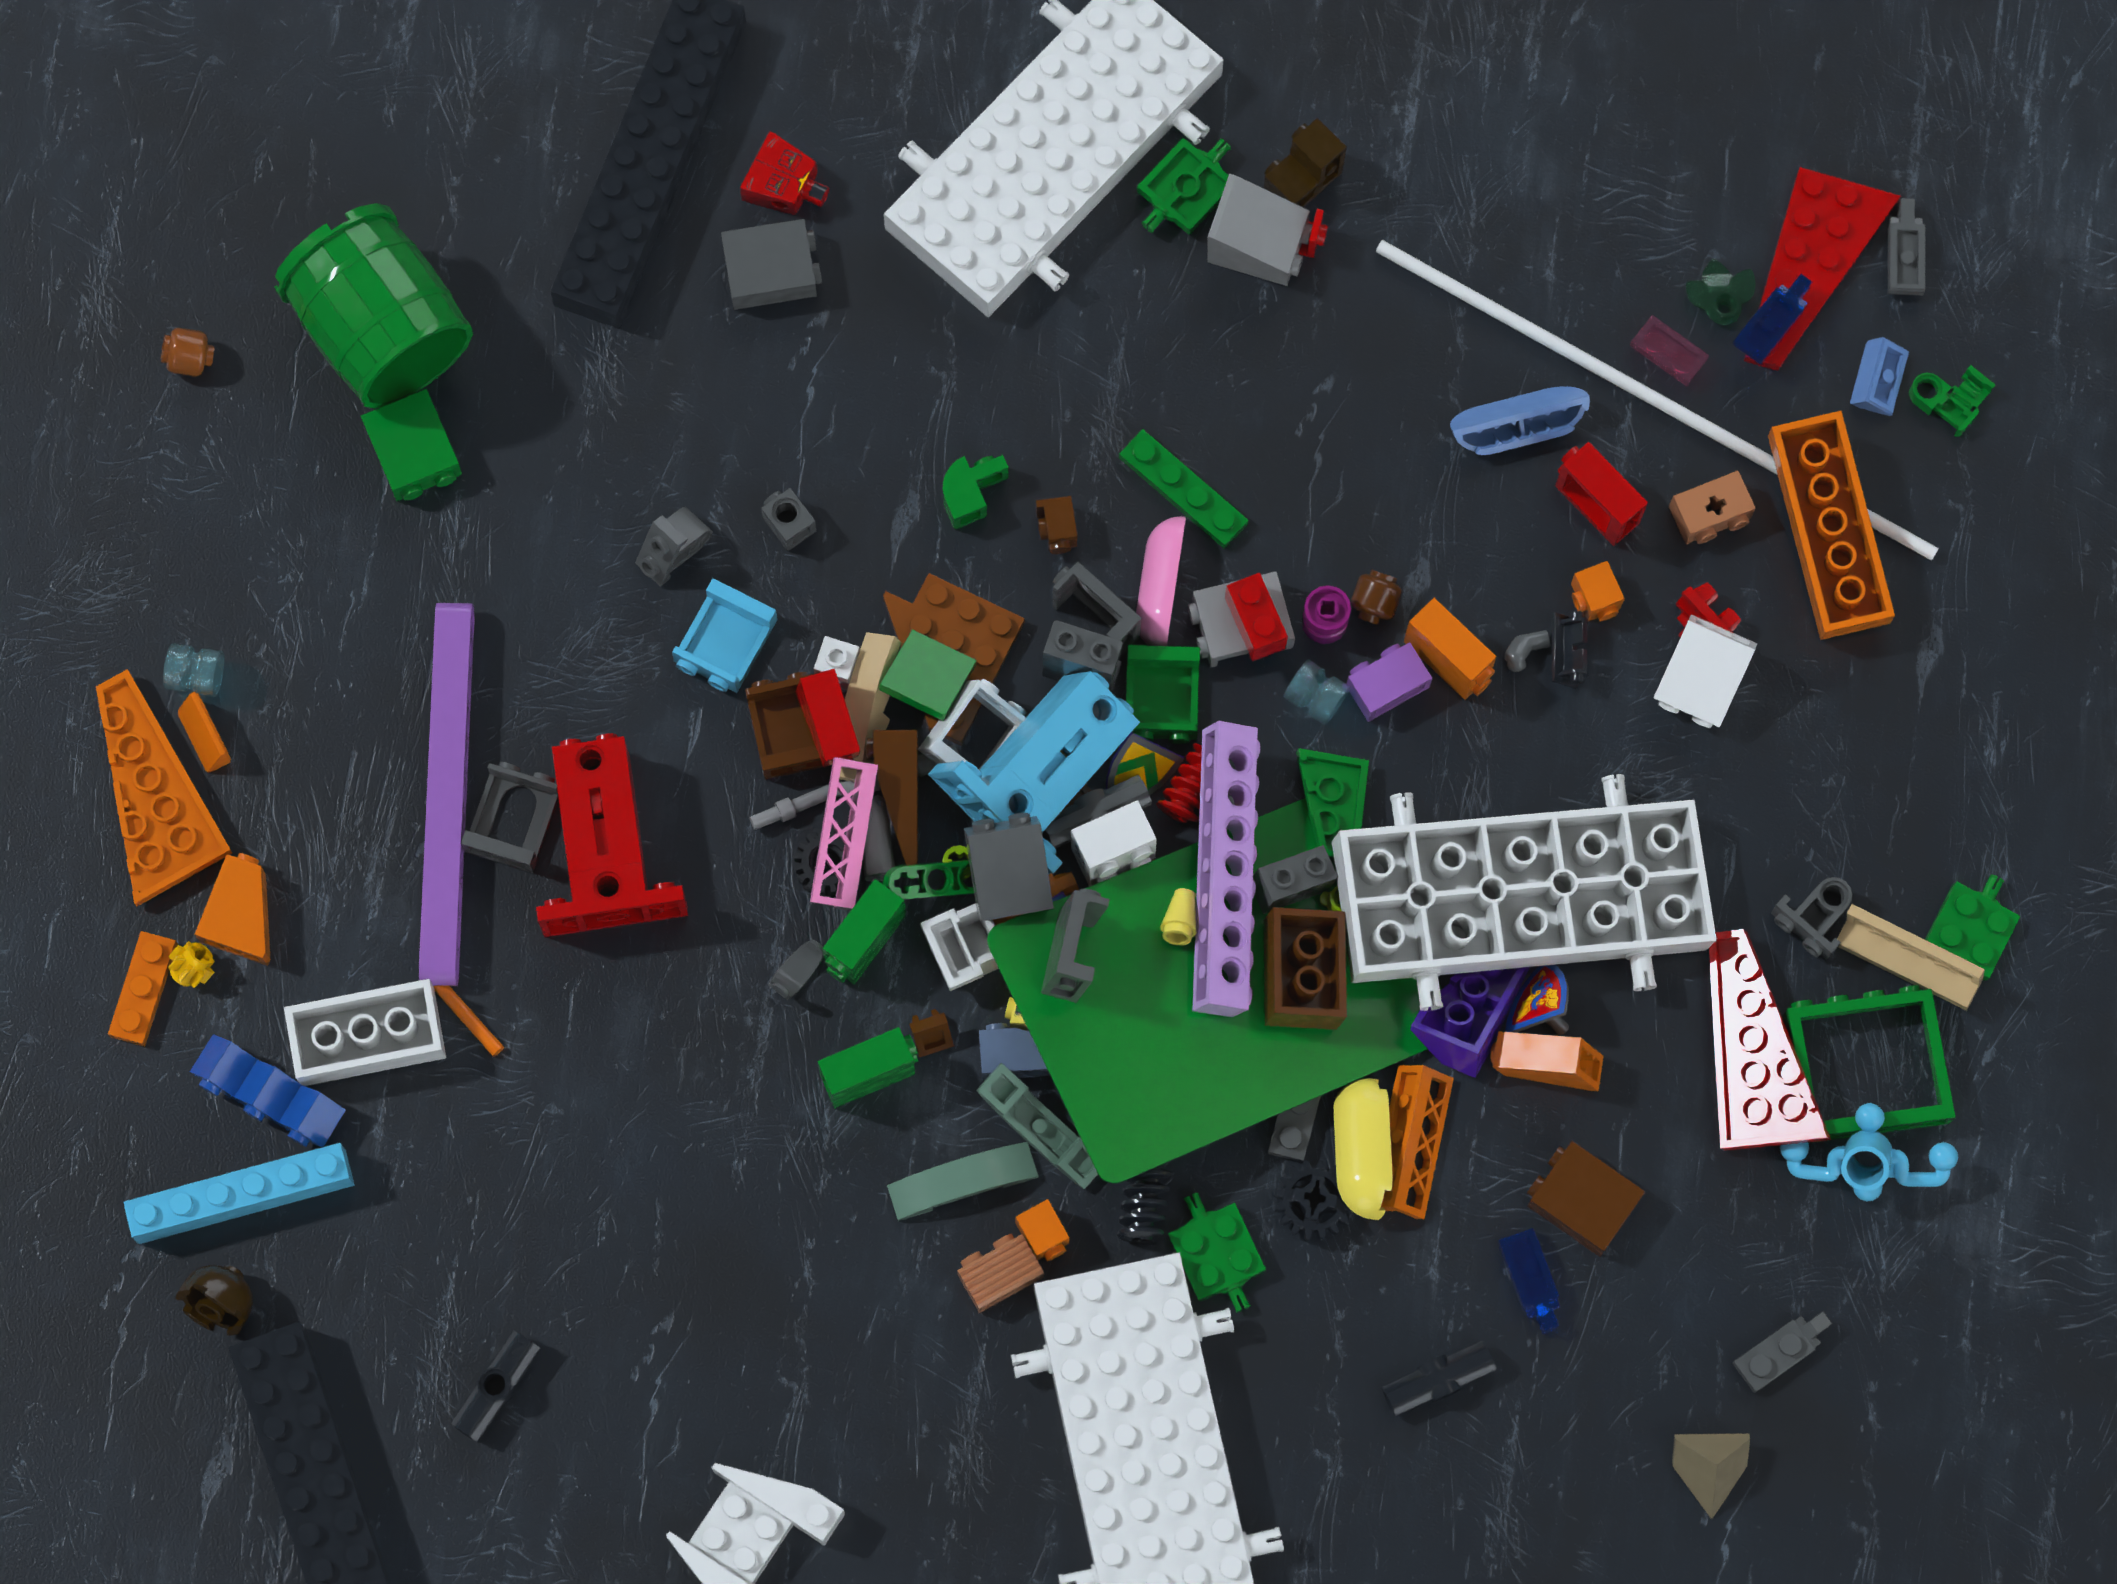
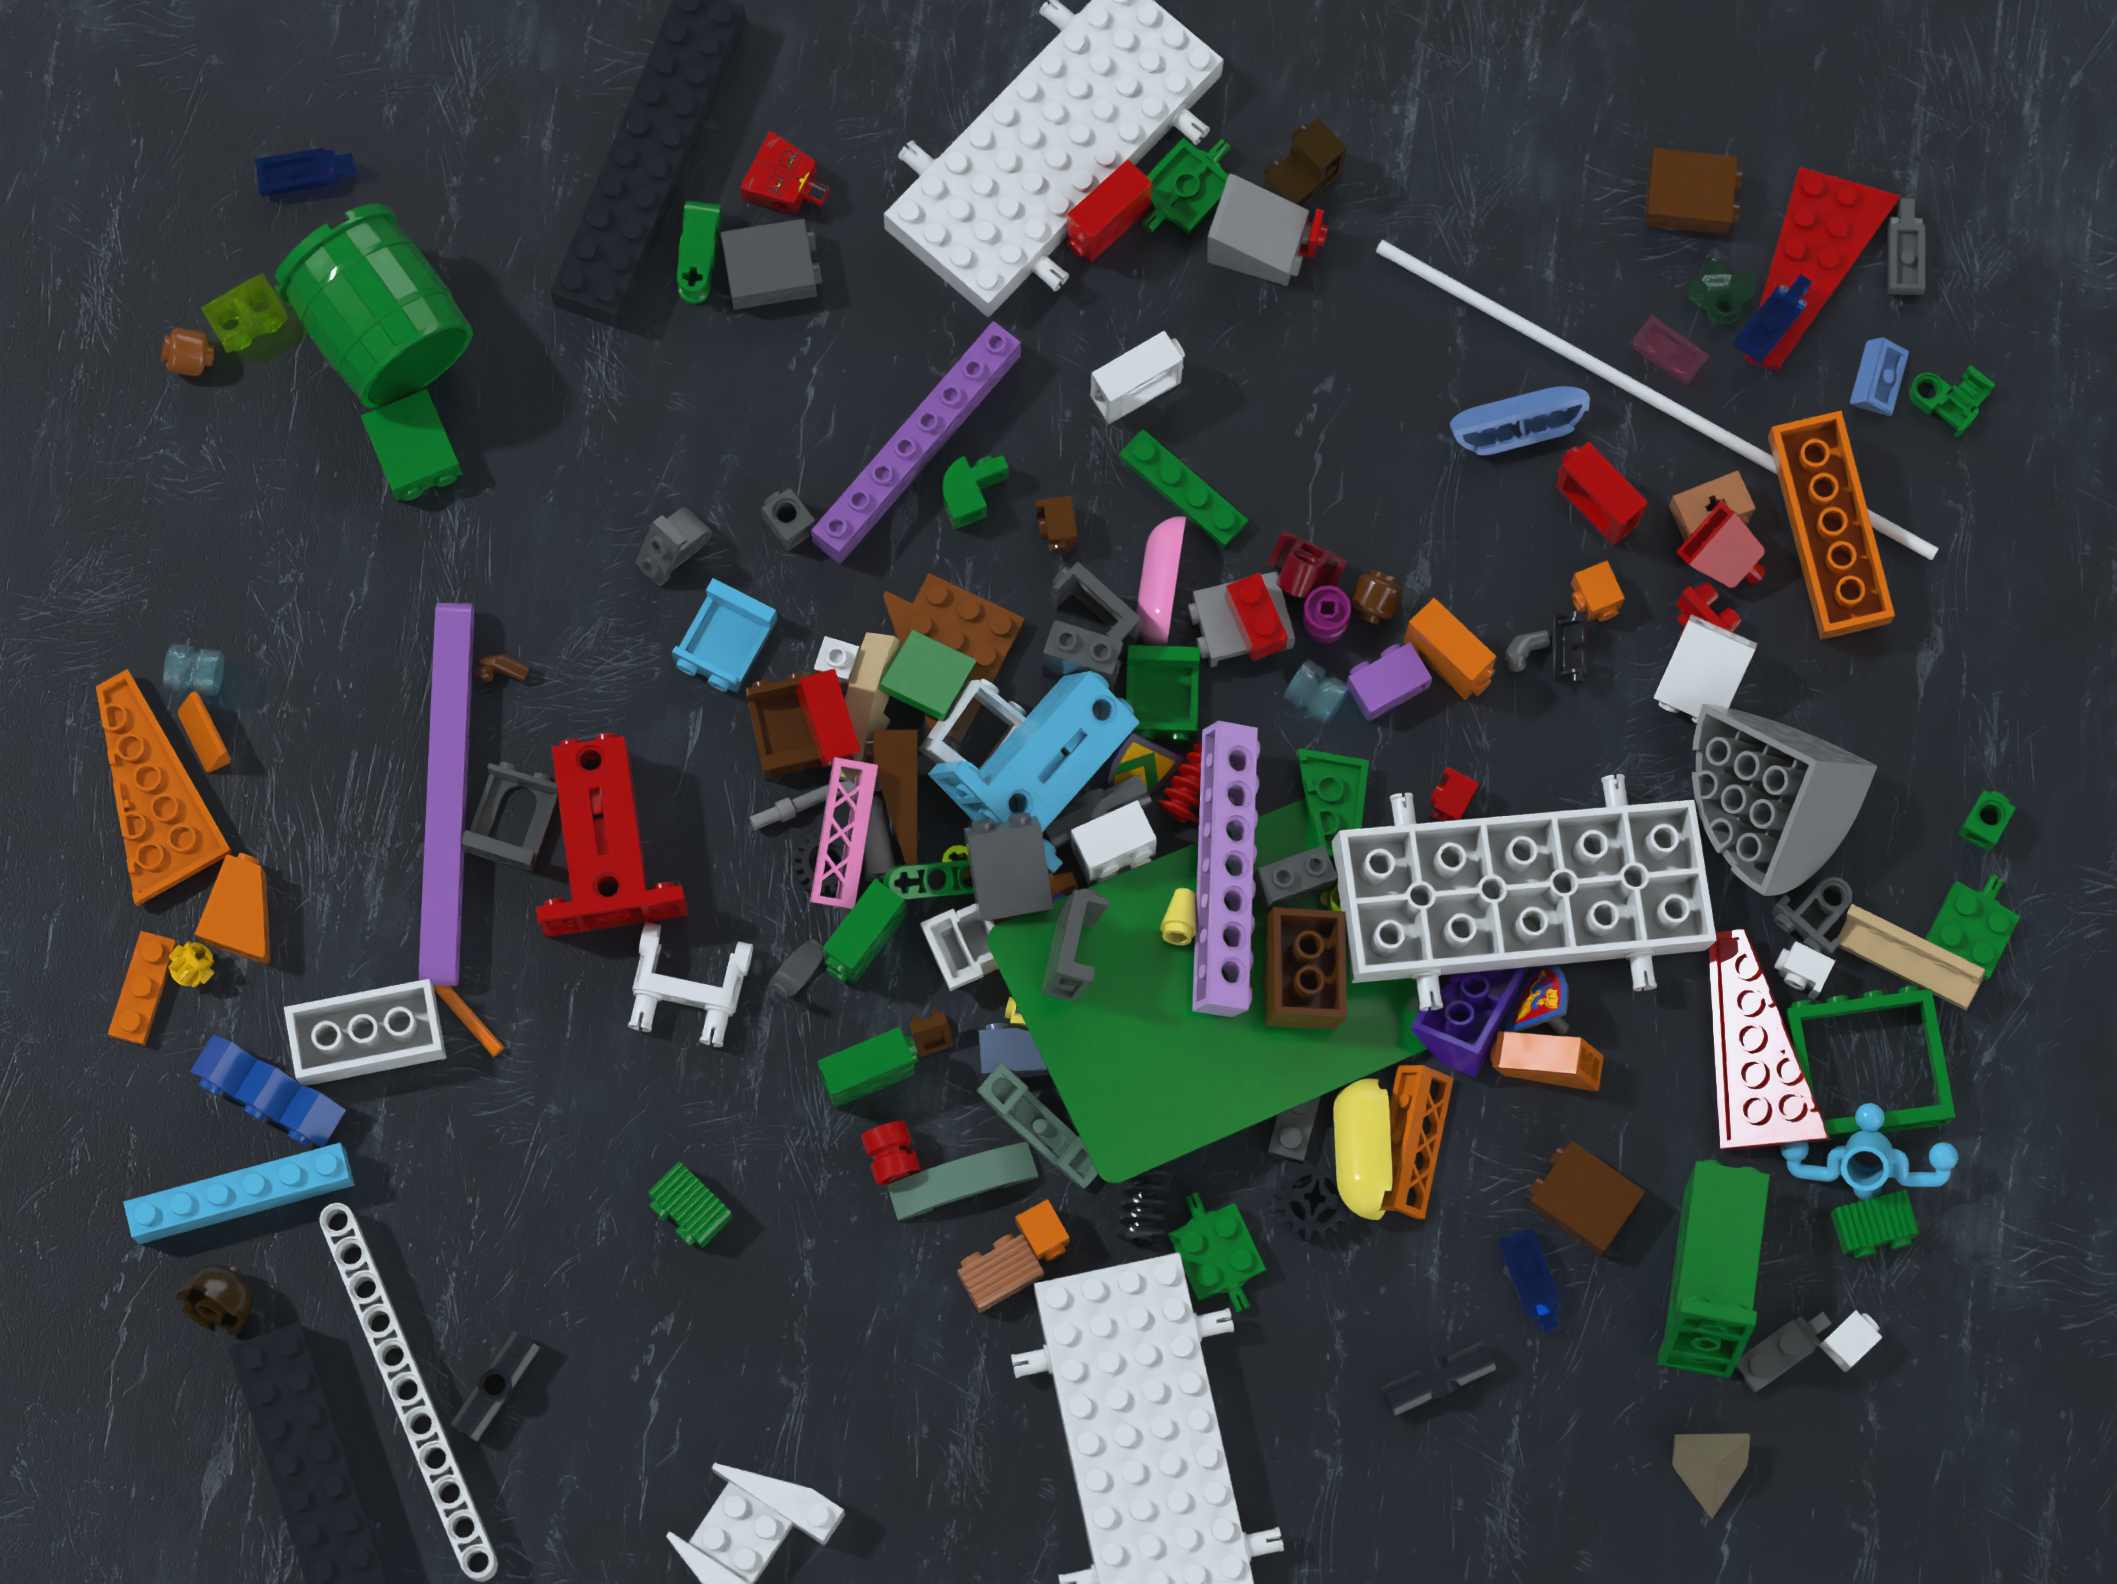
(239, 305): none -> clear neon green brick
(302, 170): none -> clear blue hinge
(403, 1373): none -> white beam
(500, 664): none -> reddish brown arm
(689, 1206): none -> green brick
(698, 250): none -> green piece
(717, 1001): none -> white connector
(890, 1151): none -> red wheel
(916, 442): none -> medium lavender brick
(1108, 211): none -> red brick
(1137, 376): none -> white window
(1304, 565): none -> dark red pin
(1453, 798): none -> red brick
(1692, 191): none -> reddish brown brick
(1715, 1269): none -> green brick
(1724, 549): none -> torso
(1773, 796): none -> light grey brick
(1804, 968): none -> white brick
(1851, 1340): none -> white brick
(1875, 1223): none -> green brick
(1976, 830): none -> green brick

